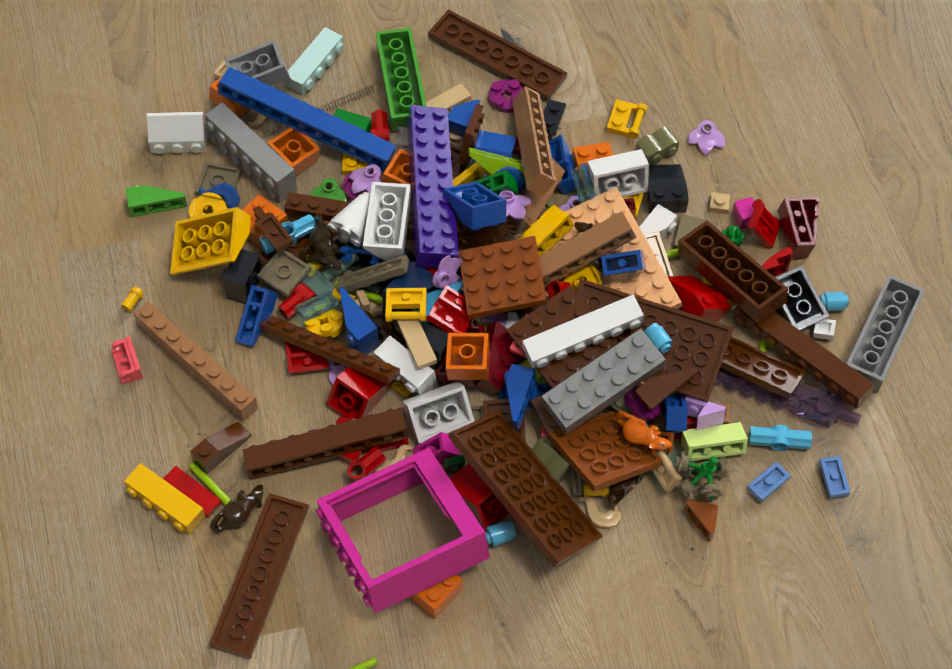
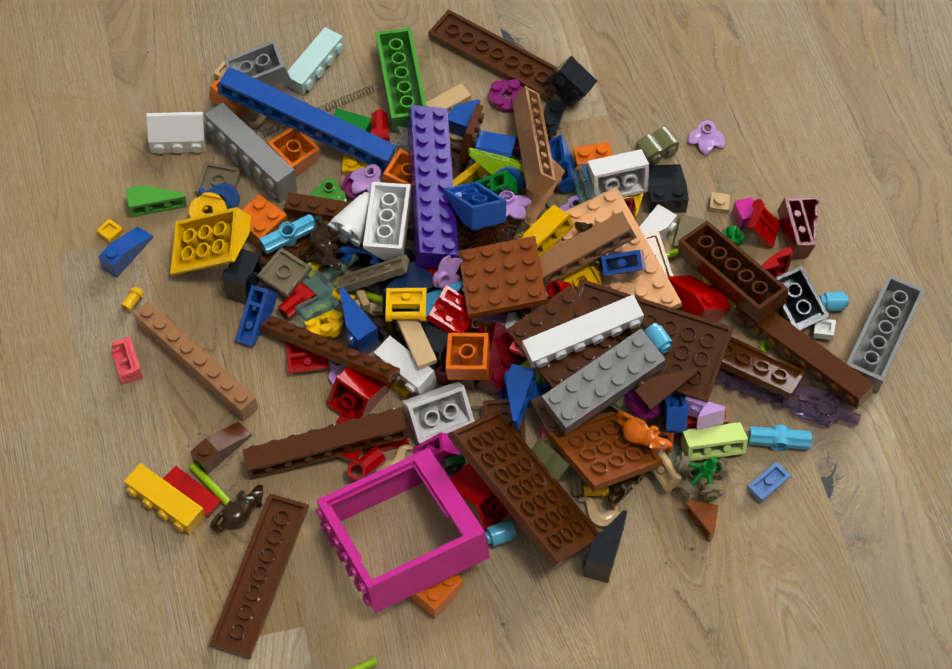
(109, 231): none -> yellow tile
(123, 251): none -> blue slope
(272, 230): reddish brown hinge -> none
(570, 81): none -> black brick
(600, 557): none -> black slope
(620, 118): yellow plate -> none
(834, 477): medium blue plate -> none

